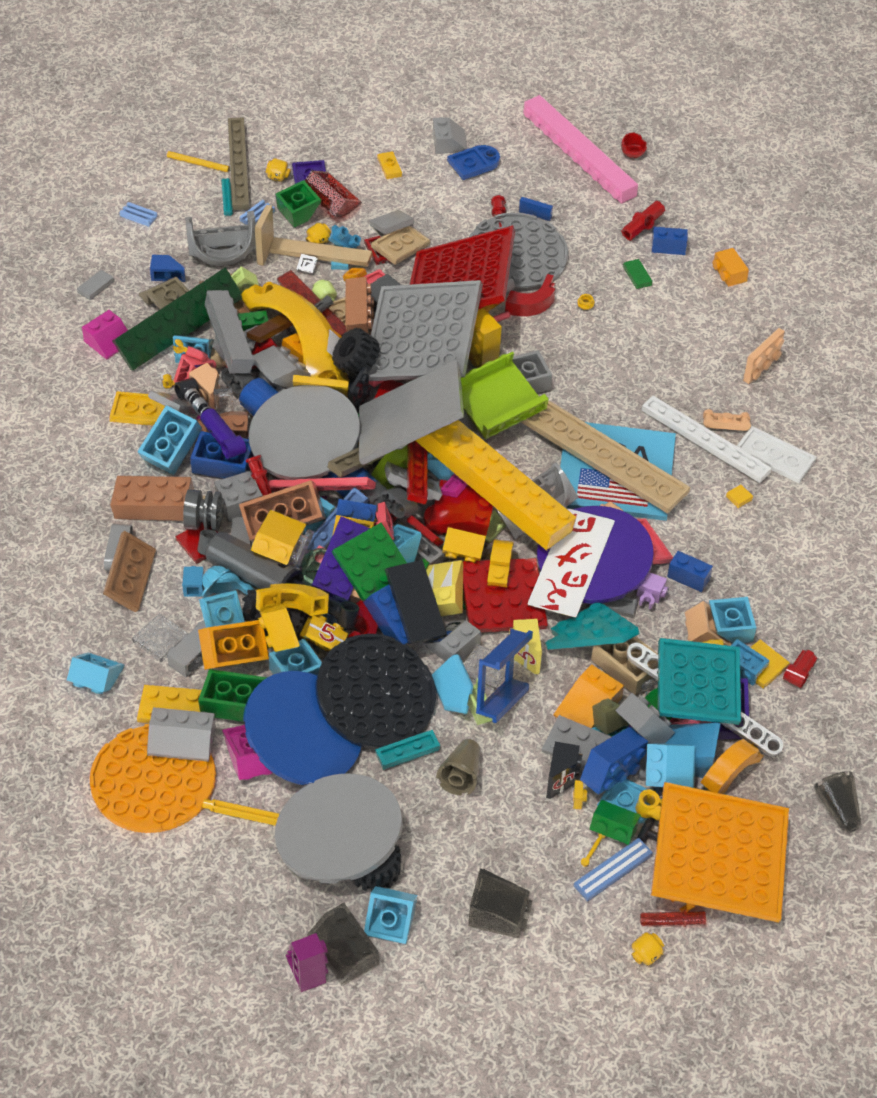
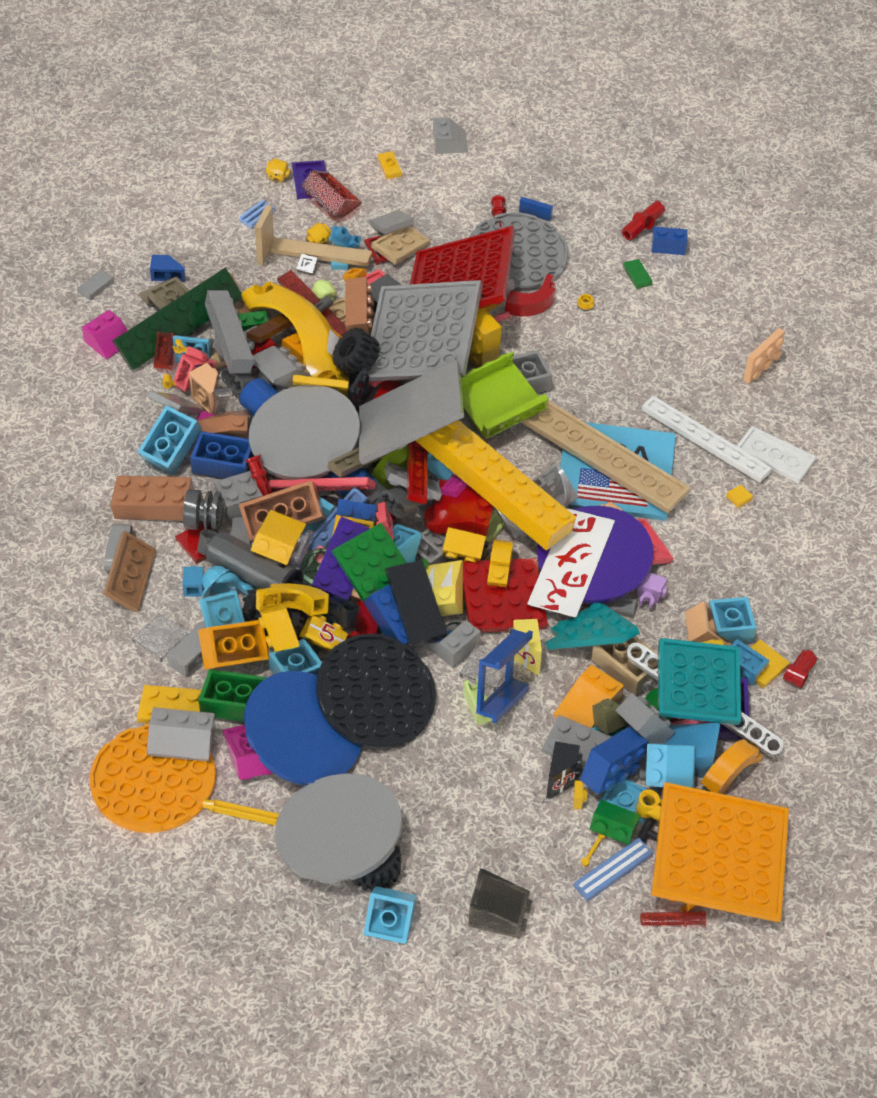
(94, 672): medium azure slope -> none
(135, 409): yellow tile -> none
(137, 214): light blue tile -> none
(164, 351): none -> clear red plate
(197, 161): yellow bar -> none
(222, 236): light grey piece -> none
(227, 199): teal axle -> none
(229, 442): dark purple piece -> none
(238, 164): dark tan plate -> none
(244, 279): yellowish green brick -> none
(297, 203): green slope -> none
(308, 961): magenta wedge -> none
(347, 944): clear smoke slope -> none
(407, 749): teal plate -> none
(425, 531): red tile -> none
(453, 685): medium azure tile -> none
(460, 770): dark tan cone -> none
(474, 161): blue plate -> none
(580, 149): bright pink brick -> none
(633, 145): red hair -> none
(647, 948): yellow head -> none
(689, 571): blue brick -> none
(726, 420): light nougat plate -> none
(730, 267): light orange brick -> none
(841, 800): clear smoke cone -> none

